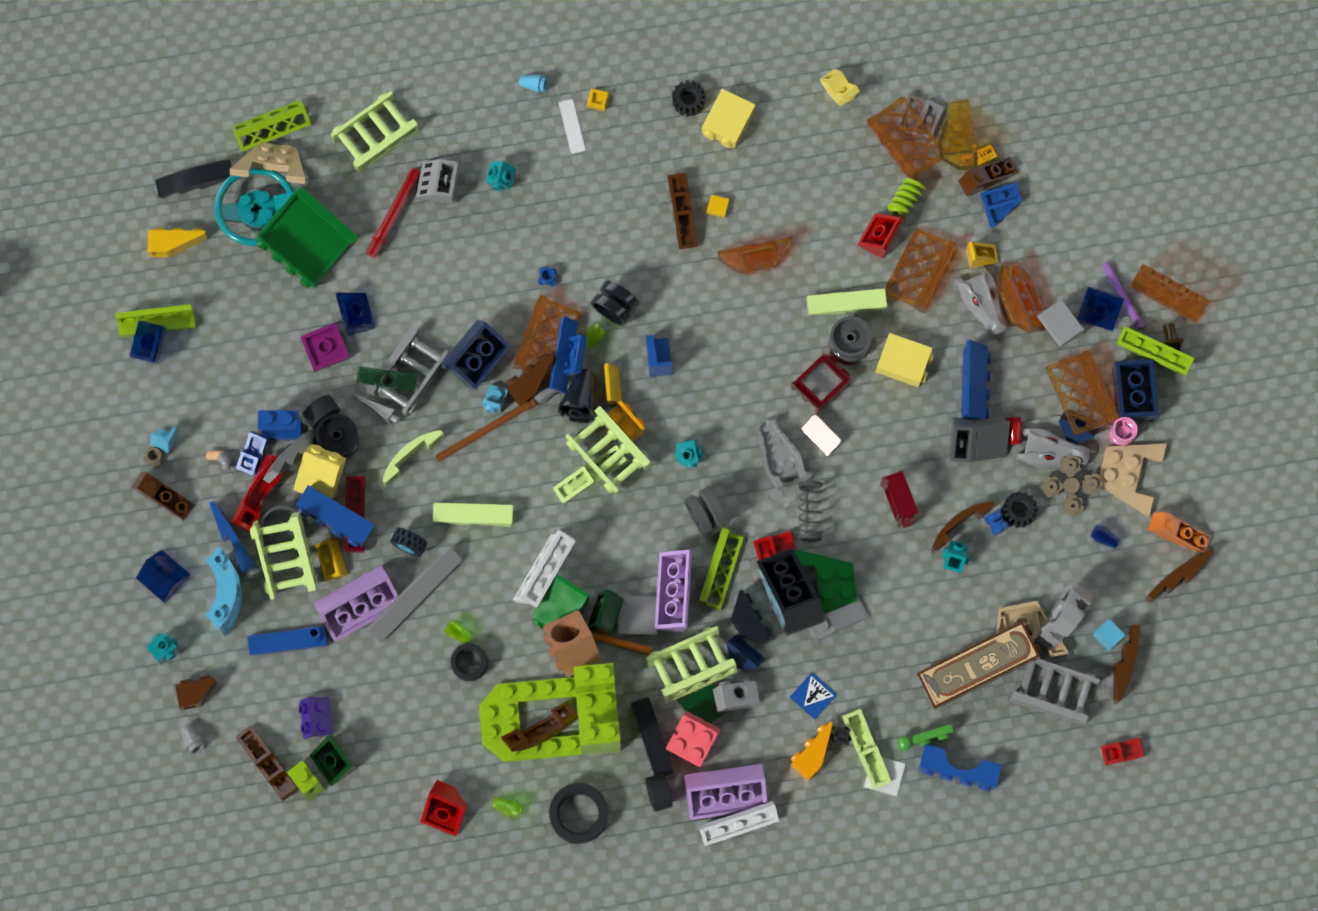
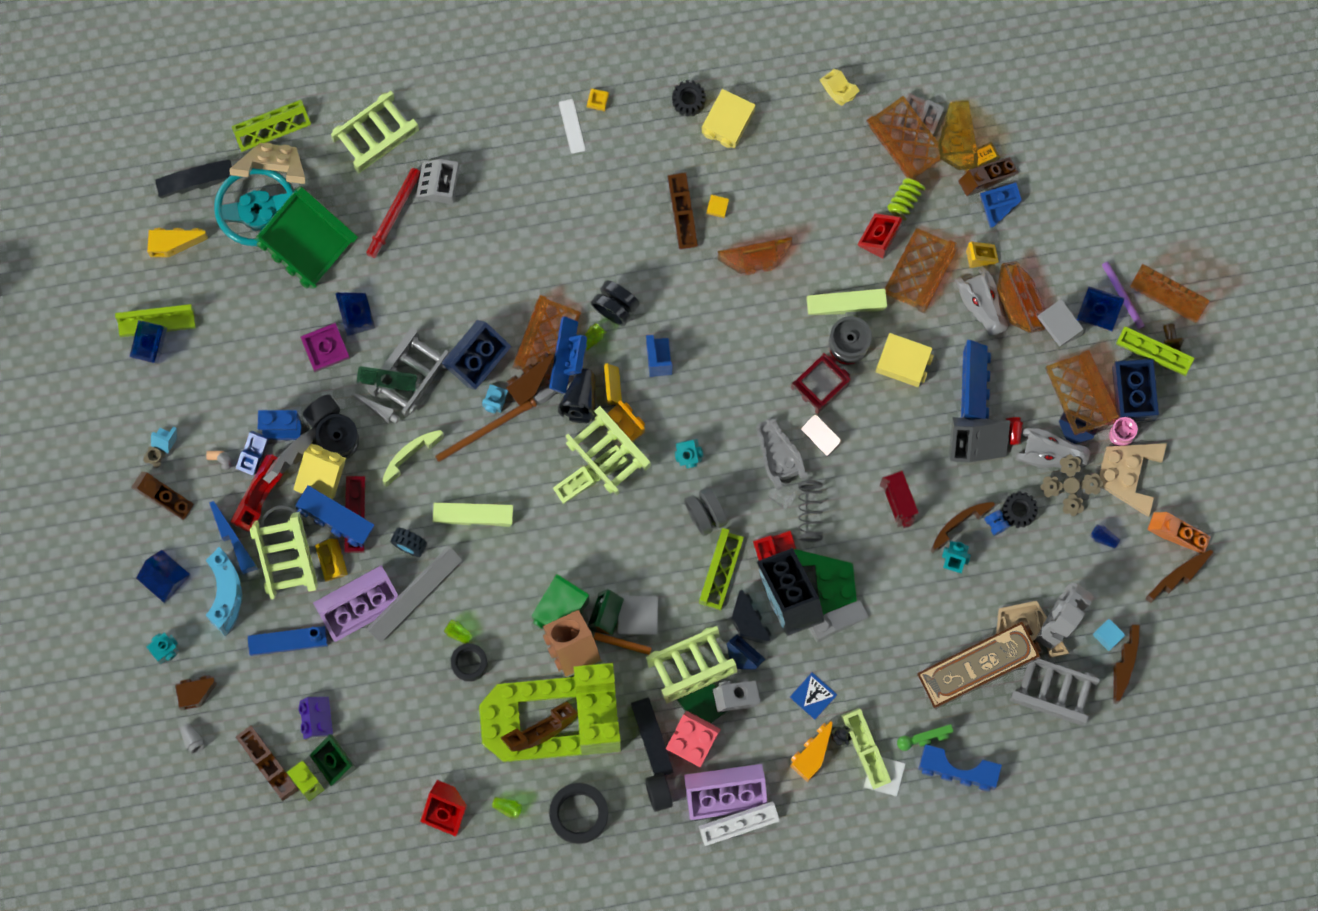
(500, 175): teal brick -> none
(534, 82): medium azure cone -> none
(543, 273): blue plate -> none
(544, 569): white fence -> none
(673, 591): lavender slope -> none
(1122, 751): red slope -> none

